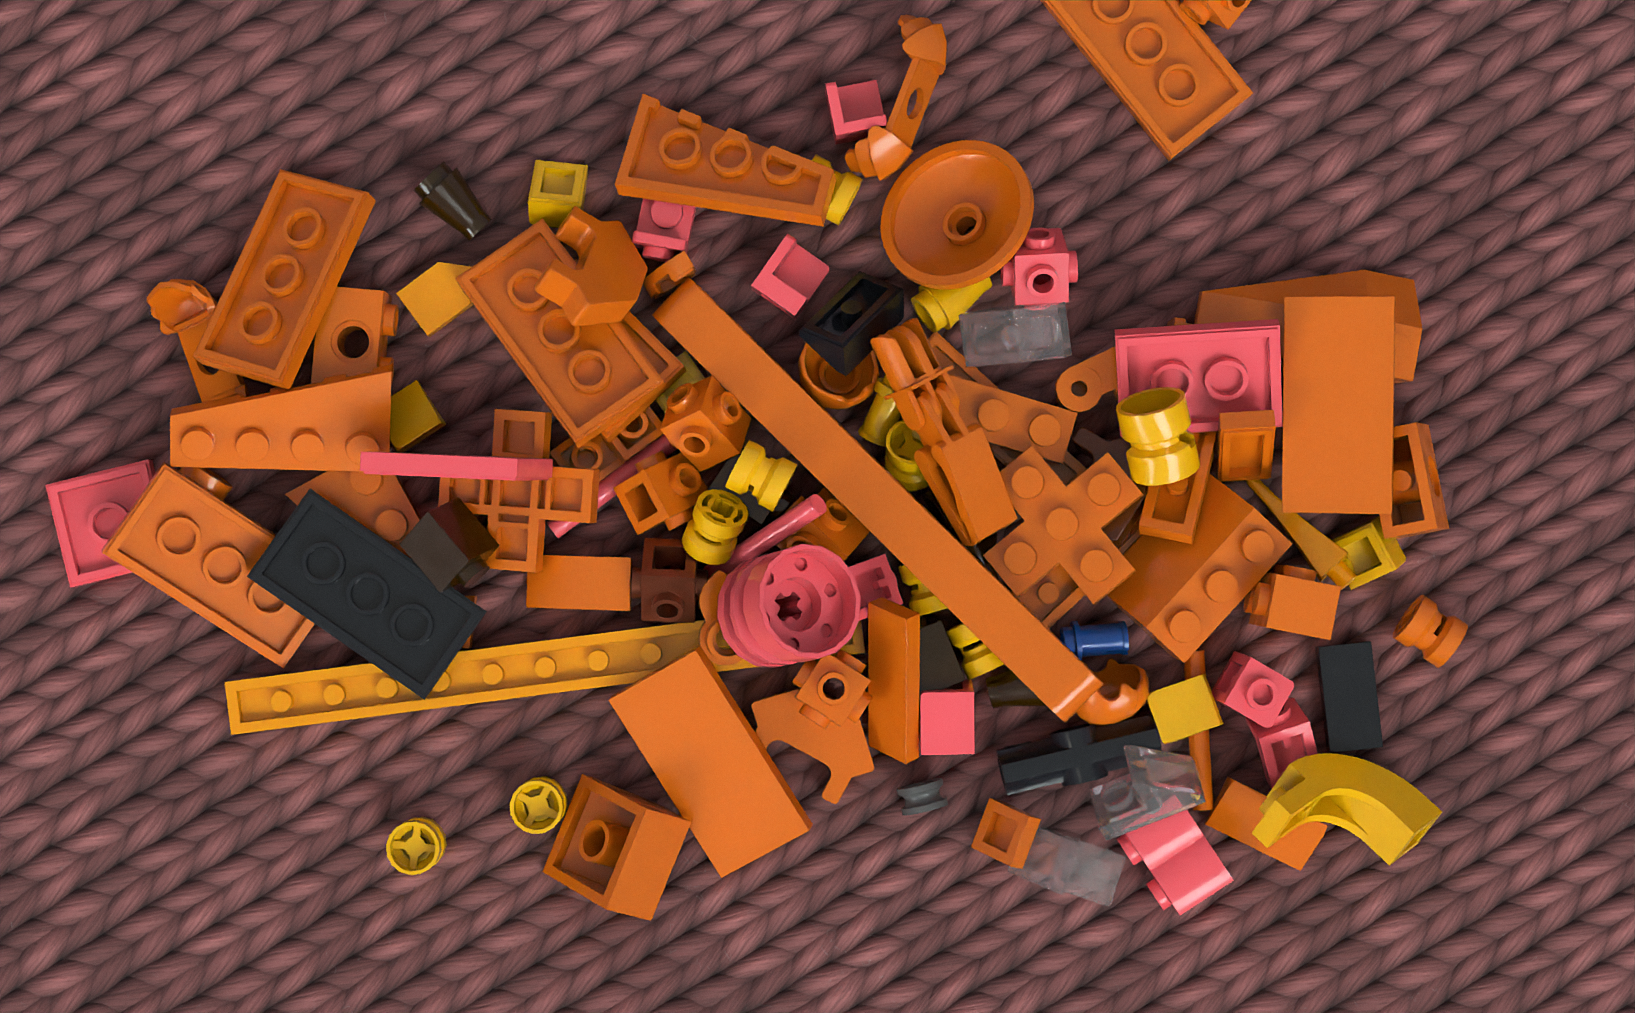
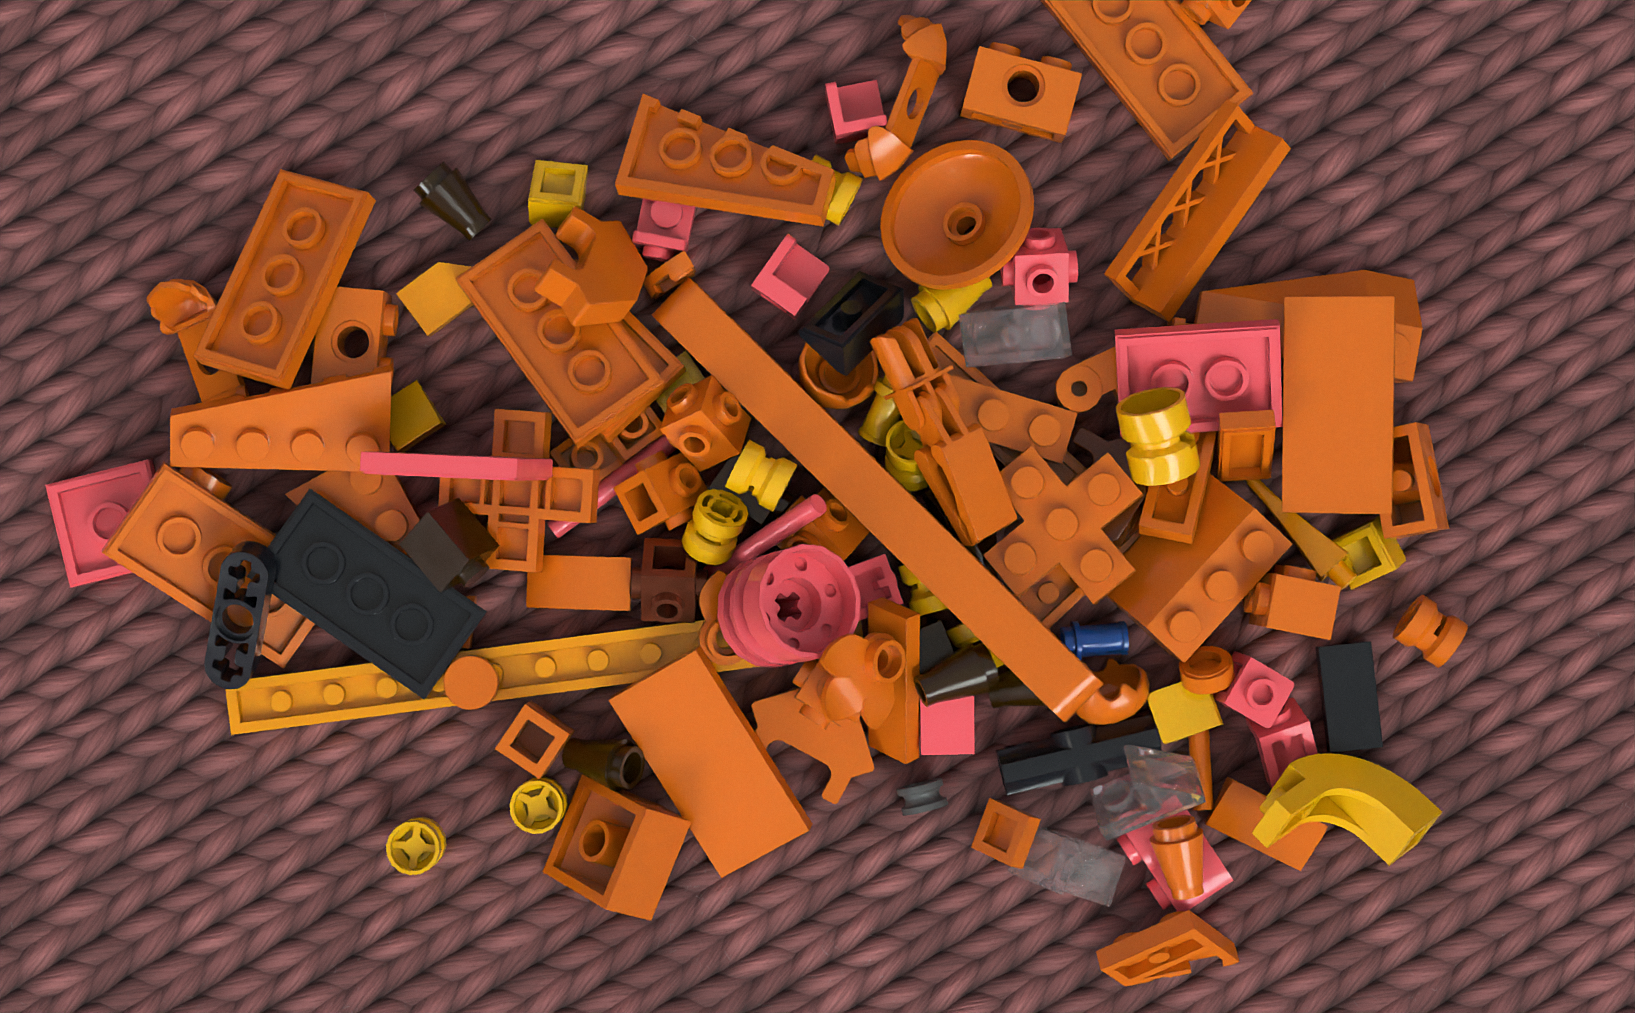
(255, 599): none -> black beam
(471, 682): none -> orange tile
(534, 739): none -> orange brick
(607, 761): none -> dark brown cone
(861, 677): none -> orange plate
(959, 675): none -> dark brown cone
(1042, 117): none -> orange brick
(1164, 949): none -> orange wing
(1180, 855): none -> orange cone
(1201, 217): none -> orange fence
(1207, 670): none -> orange tile

